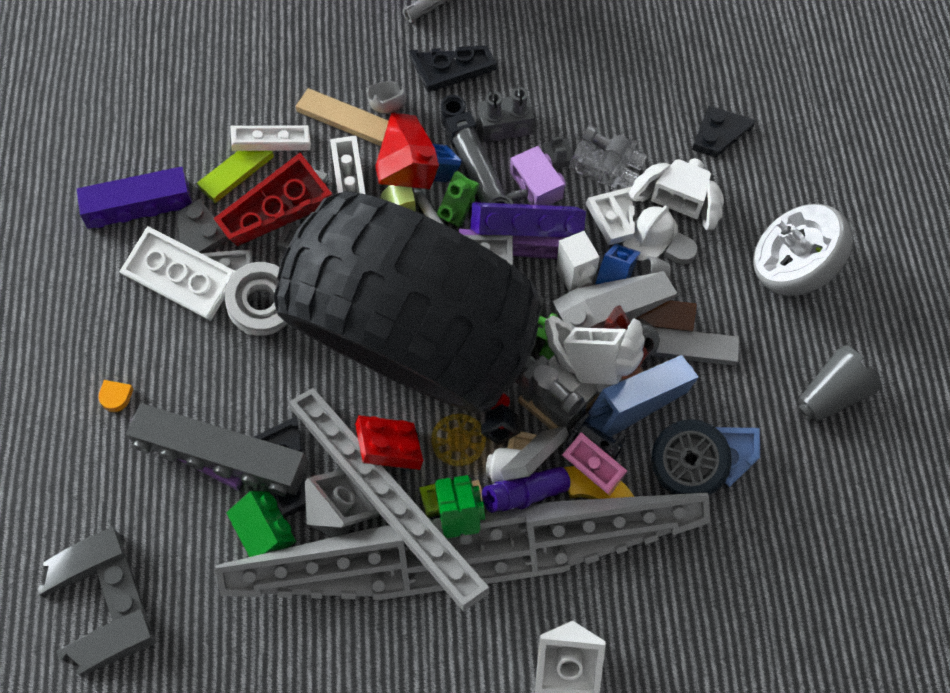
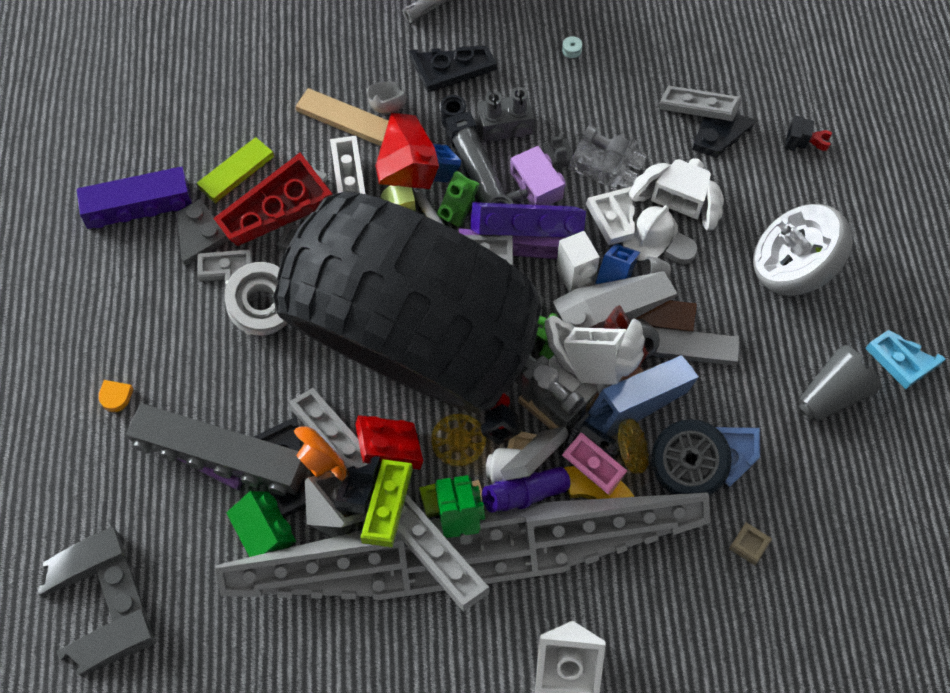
(178, 273): white tile -> none
(270, 138): white tile -> none
(318, 454): none -> orange hat
(358, 487): none -> black slope
(386, 503): none -> lime tile
(572, 47): none -> light aqua piece
(633, 447): none -> clear yellow wheel
(700, 103): none -> light grey tile
(750, 543): none -> dark tan tile
(801, 133): none -> black piece
(902, 358): none -> medium azure wing

